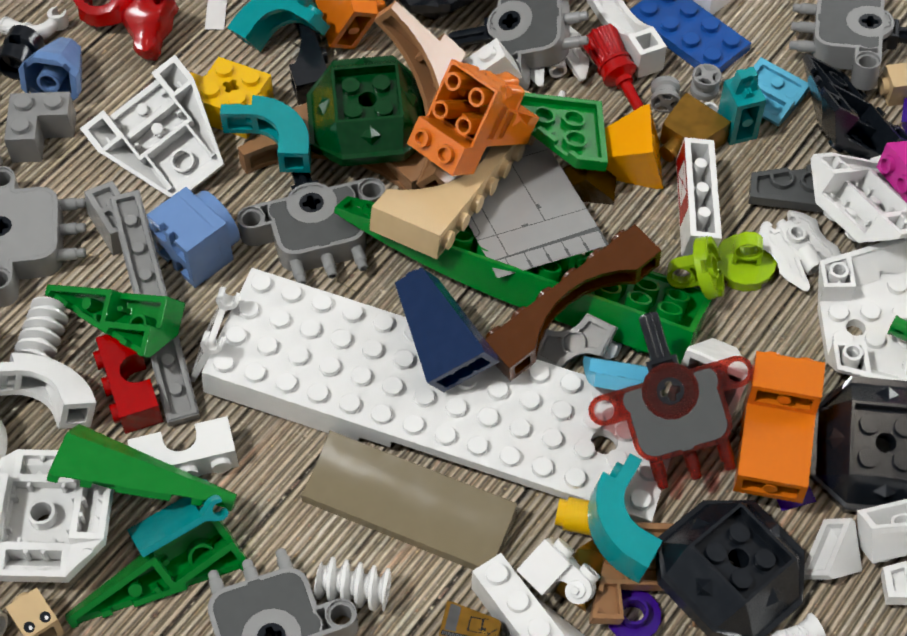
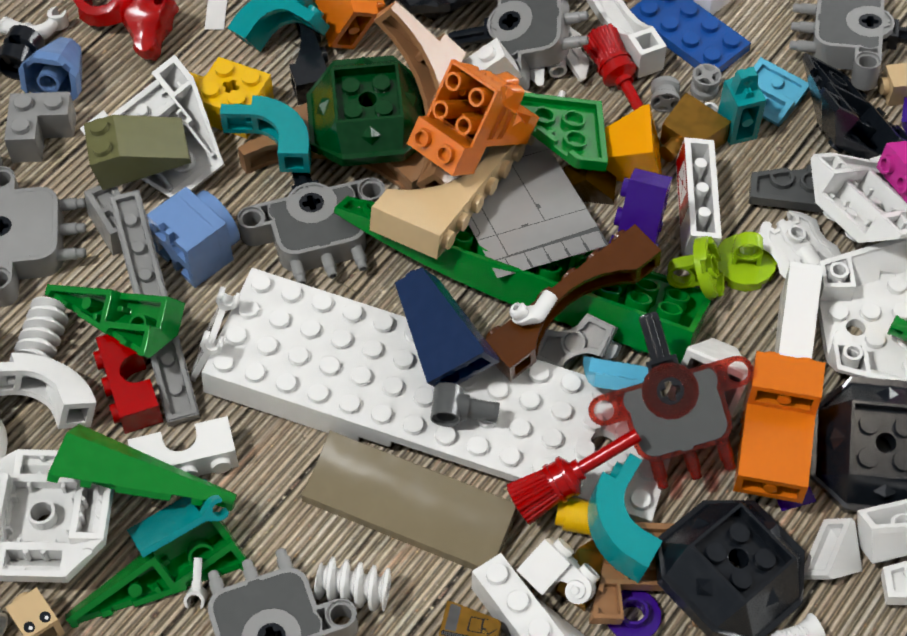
(134, 147): none -> olive slope
(196, 585): none -> white hand
(453, 406): none -> dark grey pin
(533, 314): none -> white arm
(561, 479): none -> red piece
(644, 202): none -> dark purple wedge
(798, 310): none -> white slope

